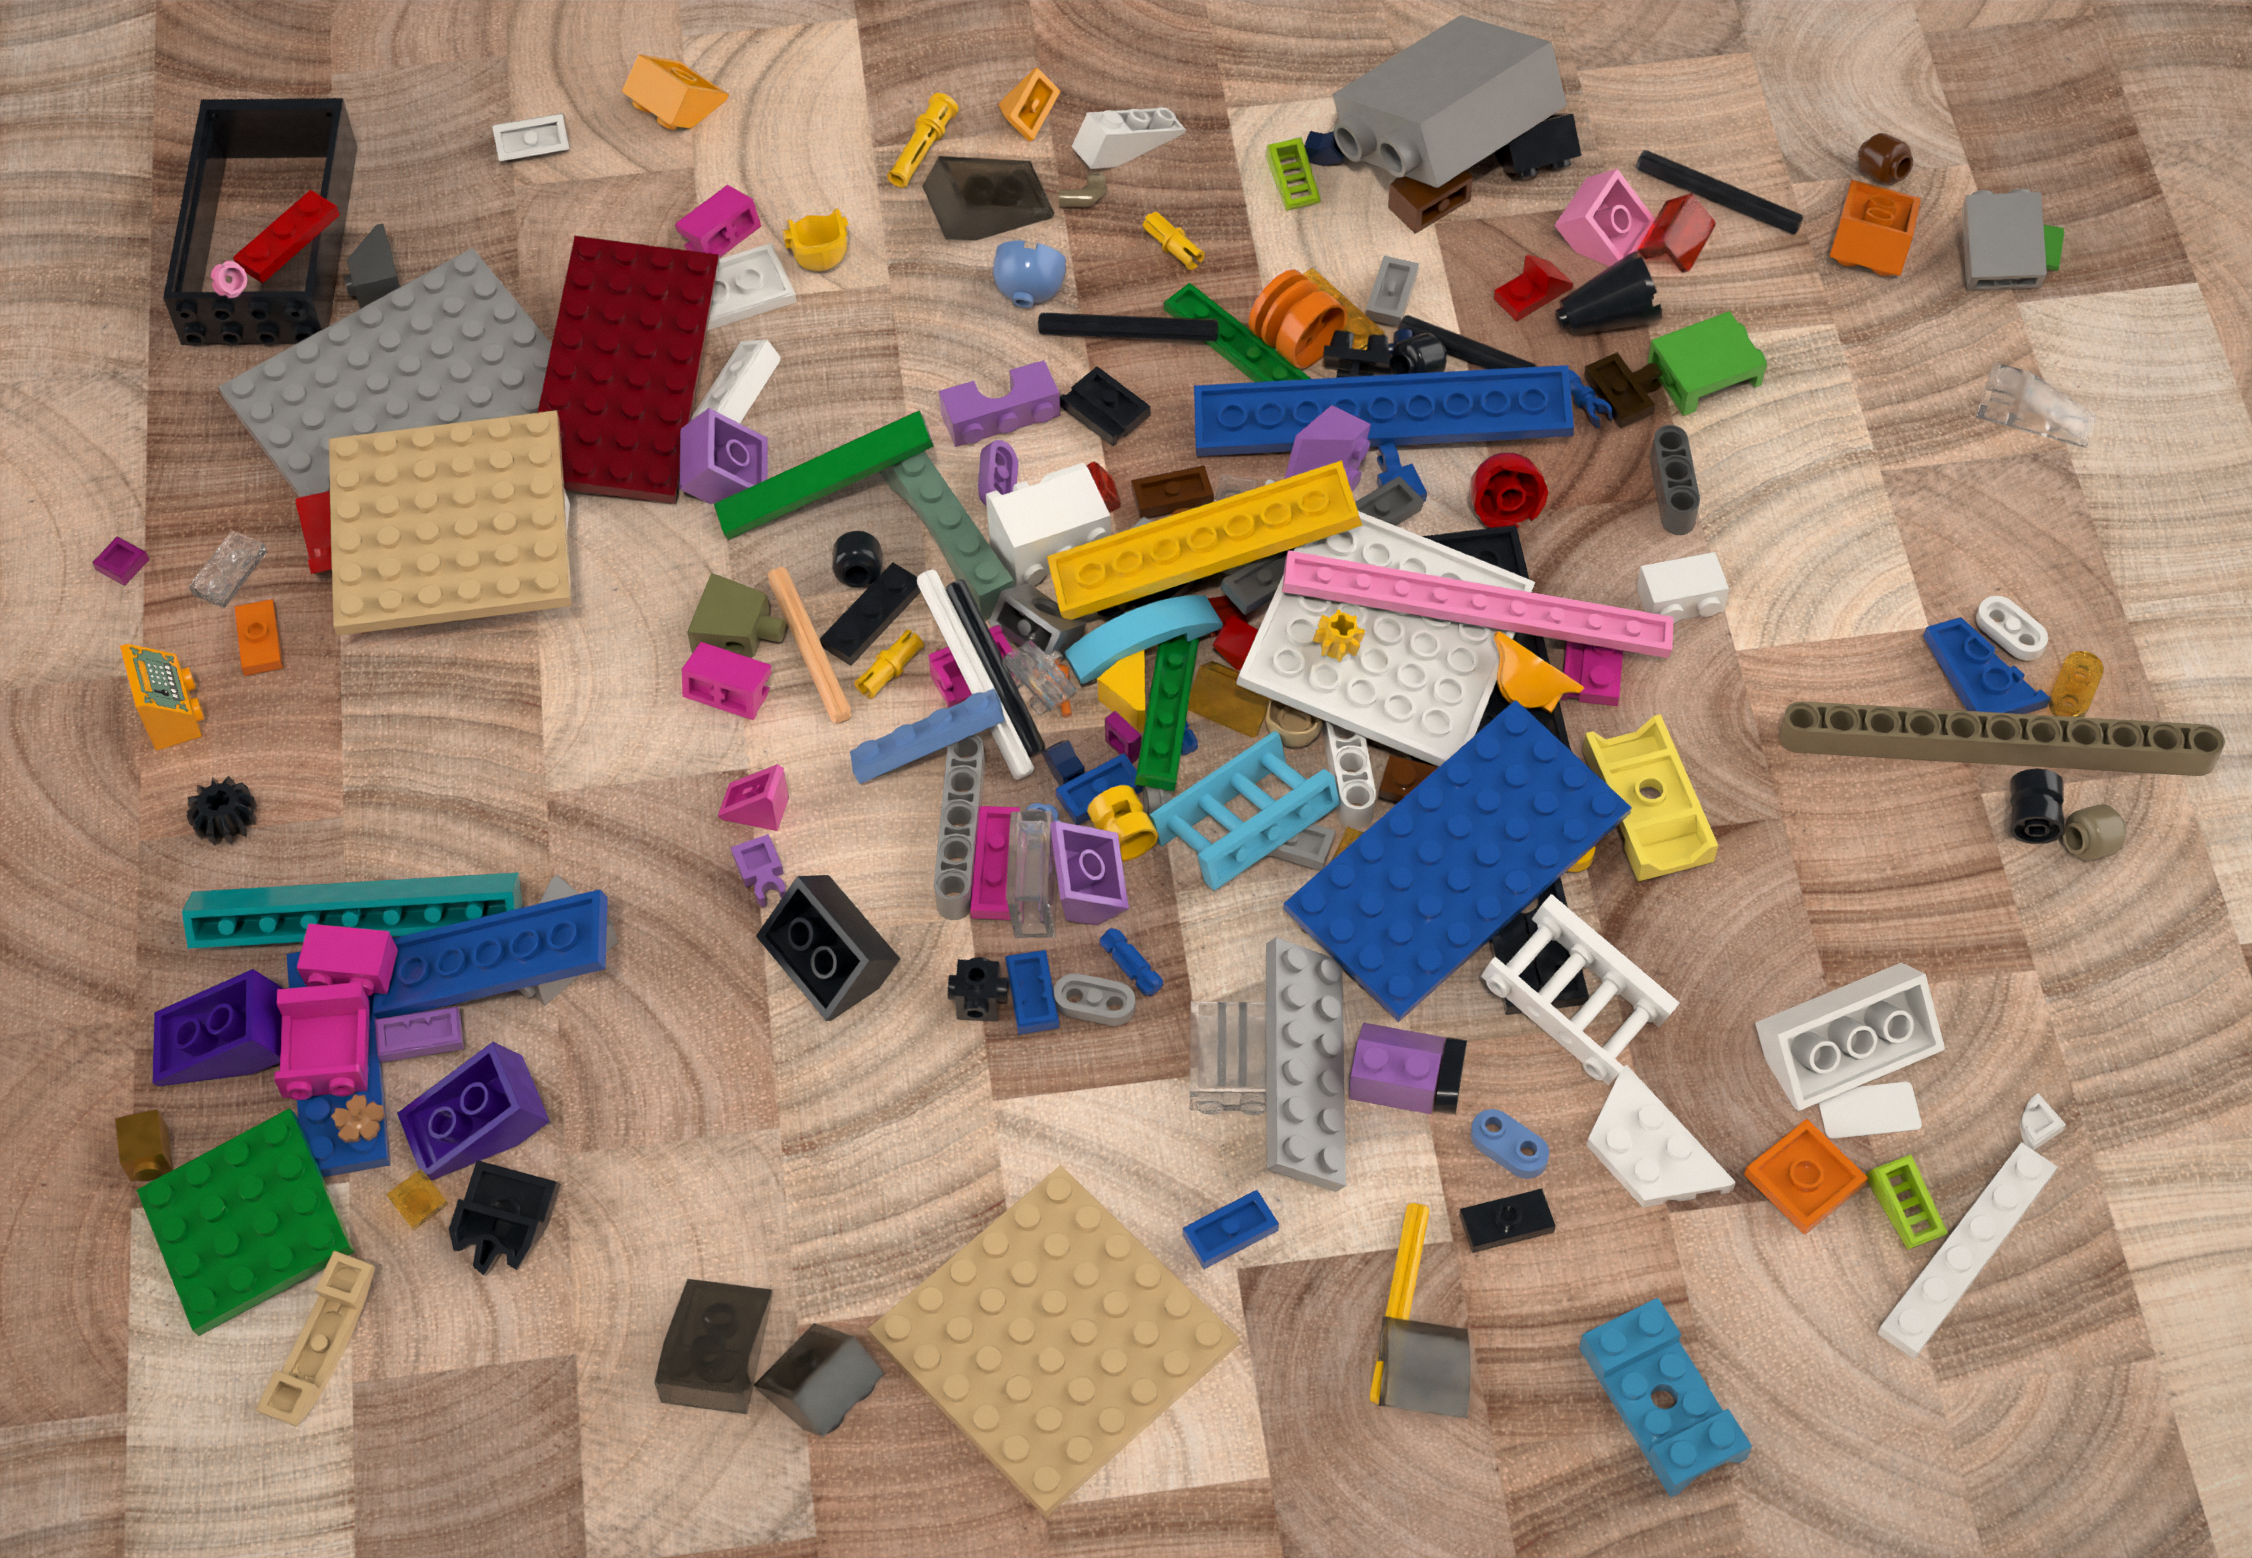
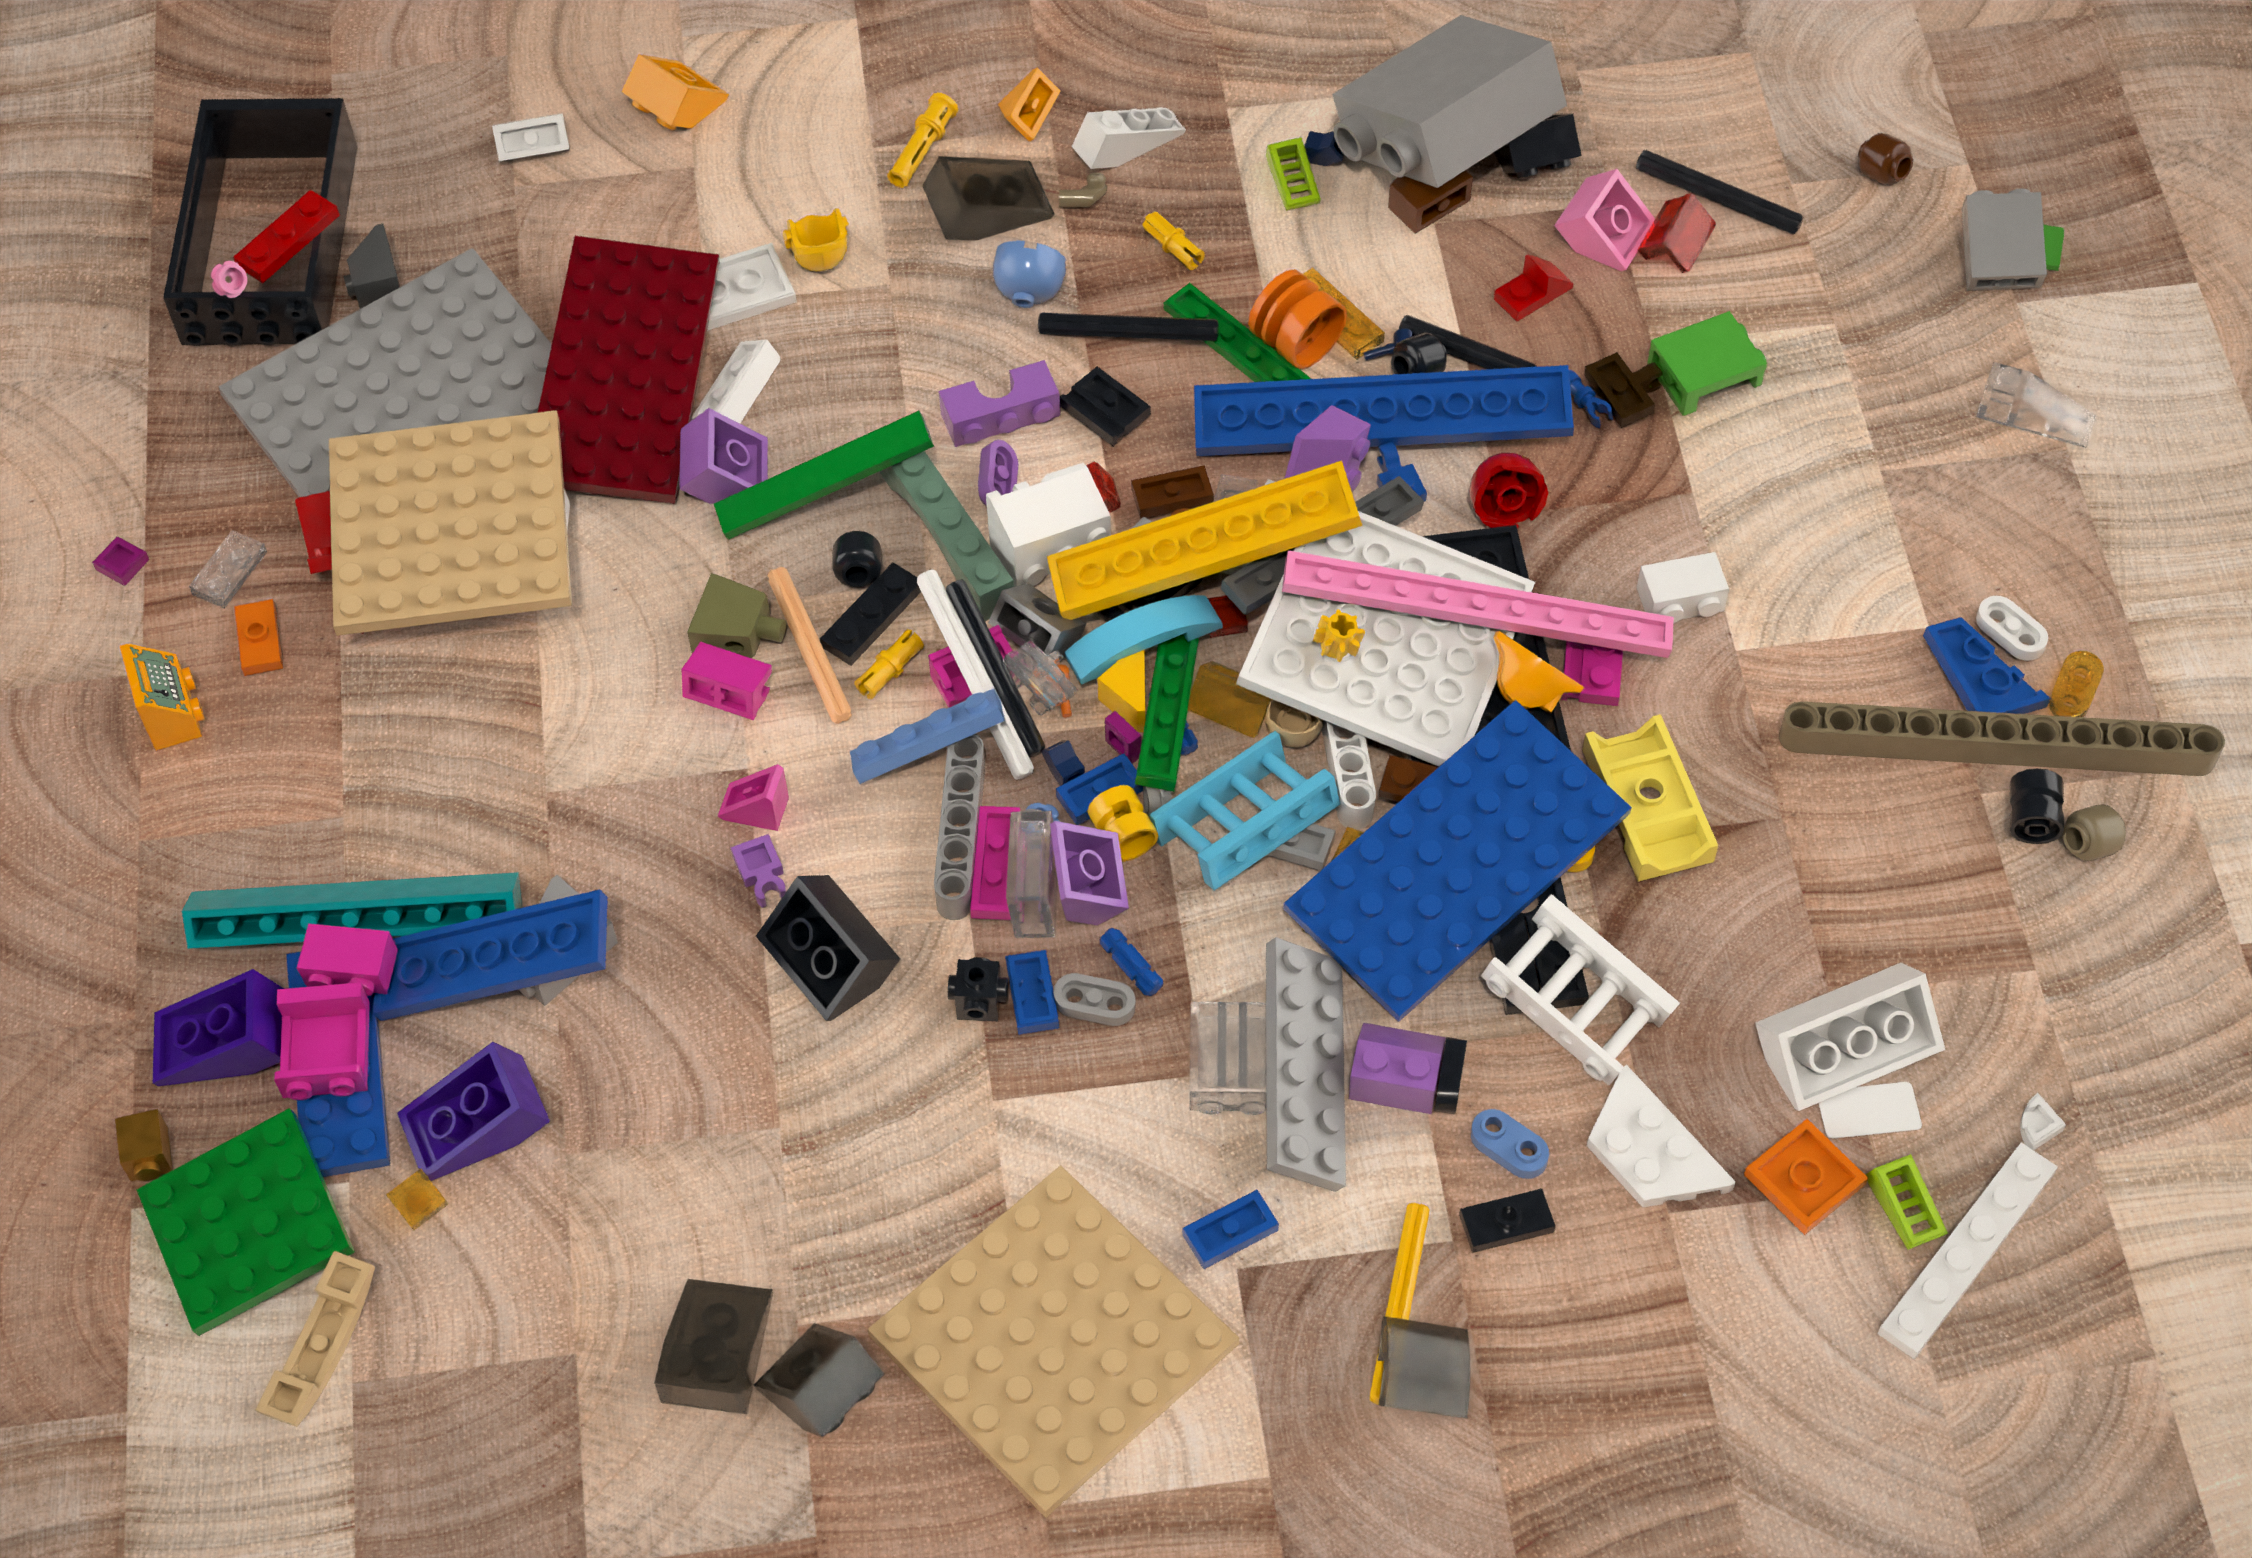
(221, 810): black gear -> none
(358, 1120): medium nougat plant -> none
(419, 1034): medium lavender plate -> none
(502, 1214): black plate -> none
(719, 222): dark pink hinge -> none
(1235, 641): red slope -> none
(1357, 362): black hips -> none
(1392, 291): light grey plate -> none
(1611, 299): black cone -> none
(1644, 1356): dark azure piece -> none
(1674, 480): dark grey beam -> none
(1875, 228): orange slope -> none

